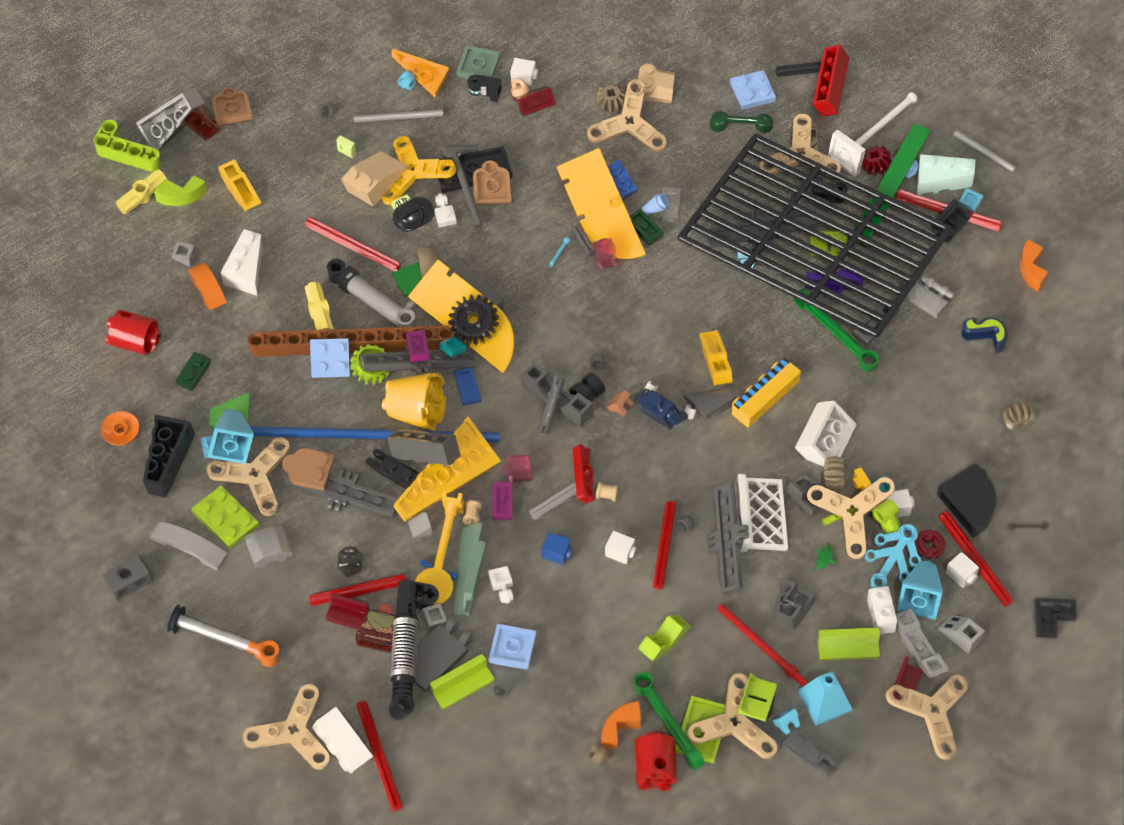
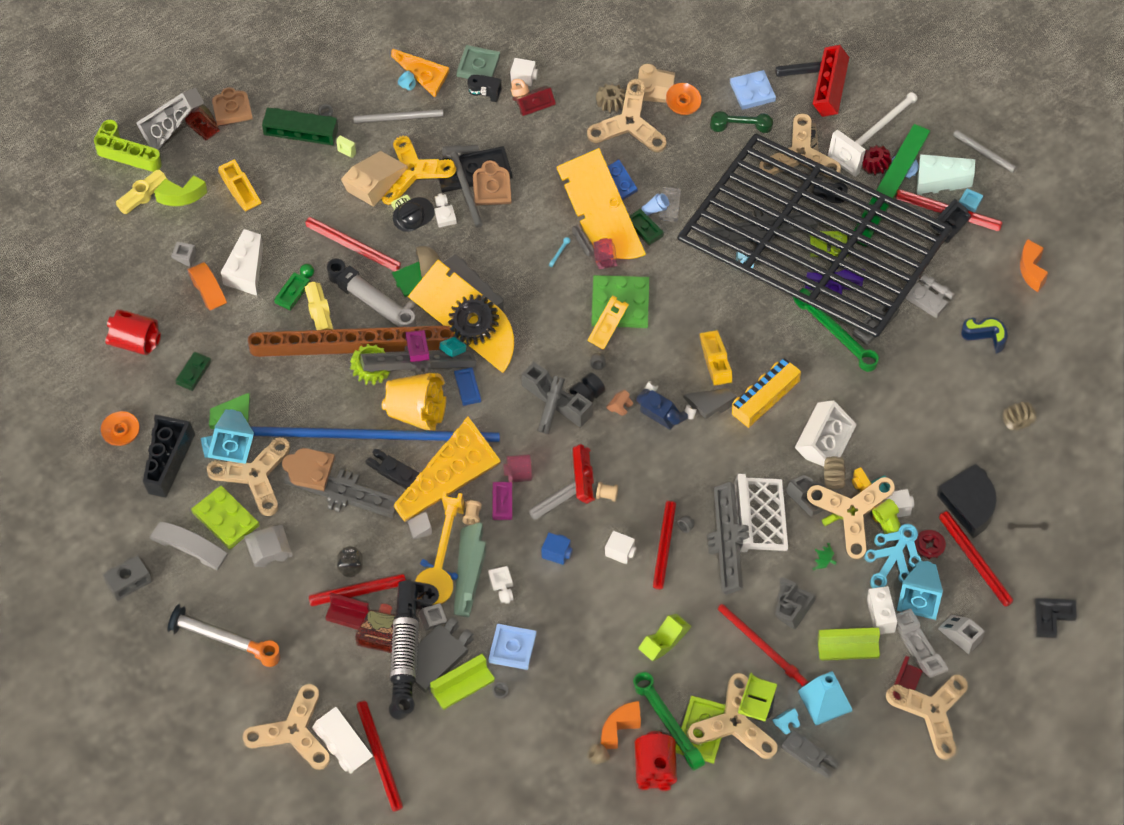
(294, 287): none -> green plate
(300, 126): none -> dark green brick
(330, 357): light blue plate -> none
(424, 446): dark grey brick -> none
(607, 323): none -> yellow plate
(626, 289): none -> bright green plate
(686, 93): none -> orange dish
(962, 570): white brick -> none

